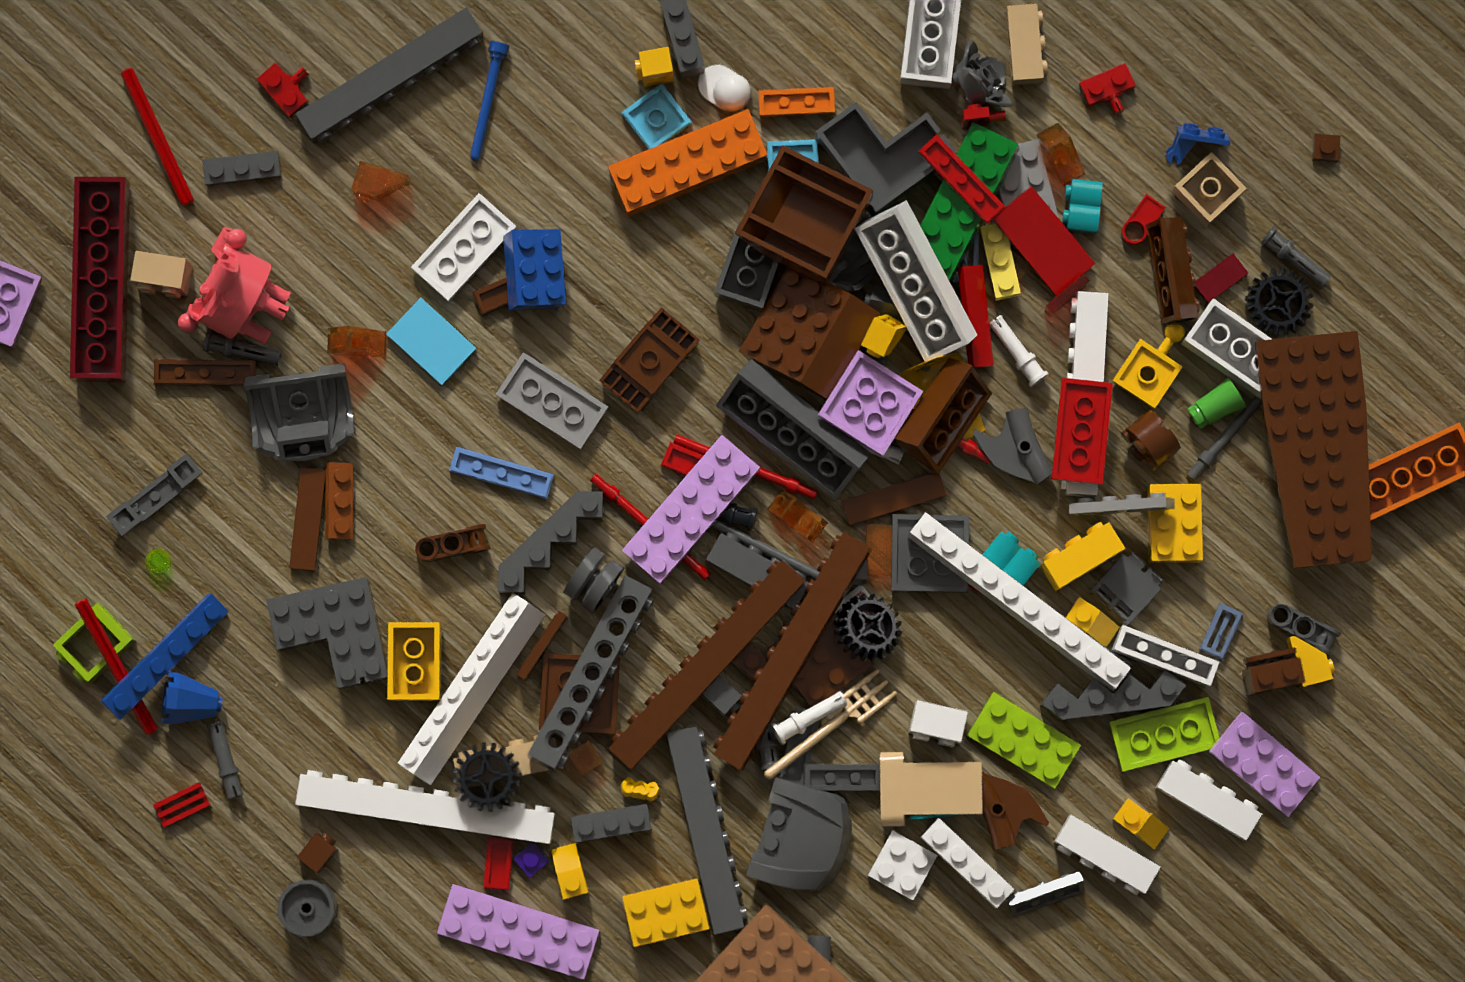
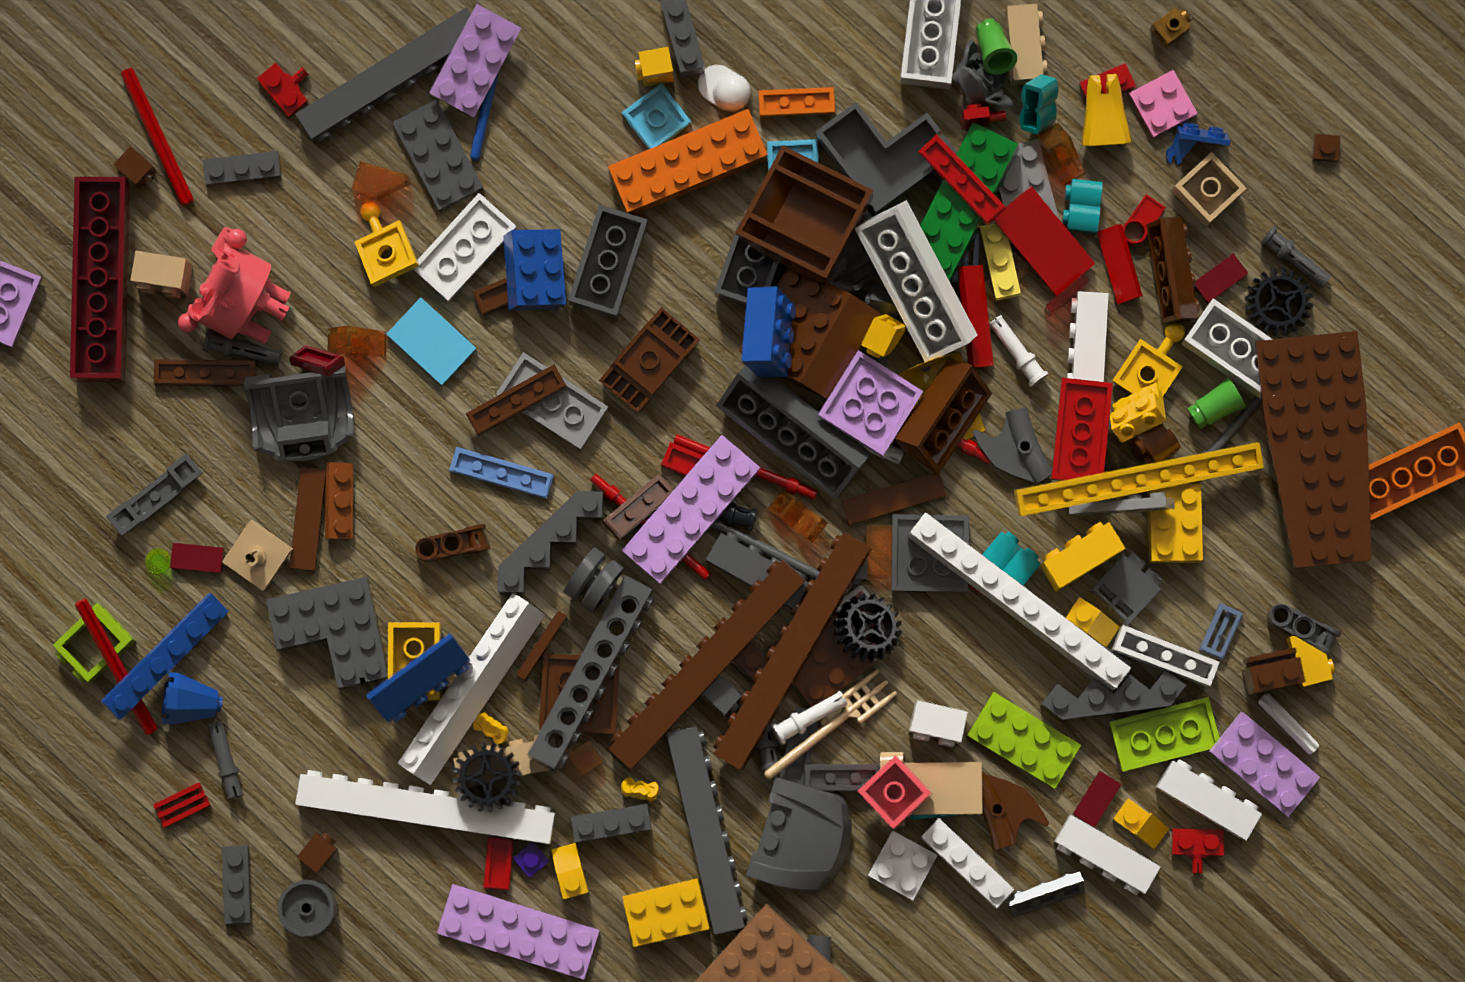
(135, 168): none -> reddish brown brick
(197, 558): none -> dark red tile
(236, 884): none -> dark grey plate
(257, 555): none -> tan tile
(317, 360): none -> dark red tile
(372, 246): none -> yellow plate
(420, 678): none -> blue slope
(438, 155): none -> dark grey plate
(475, 60): none -> lavender plate
(491, 728): none -> yellow piece
(516, 400): none -> reddish brown tile
(608, 262): none -> dark grey brick
(638, 507): none -> reddish brown tile
(768, 332): none -> blue brick
(895, 792): none -> coral brick
(995, 49): none -> bright green plant
(1039, 104): none -> teal brick
(1096, 799): none -> dark red tile
(1105, 114): none -> yellow piece
(1119, 264): none -> red tile
(1138, 412): none -> yellow plate
(1138, 479): none -> yellow plate
(1162, 104): none -> bright pink plate
(1167, 34): none -> pearl gold brick
(1197, 845): none -> red plate
(1288, 723): none -> white axle

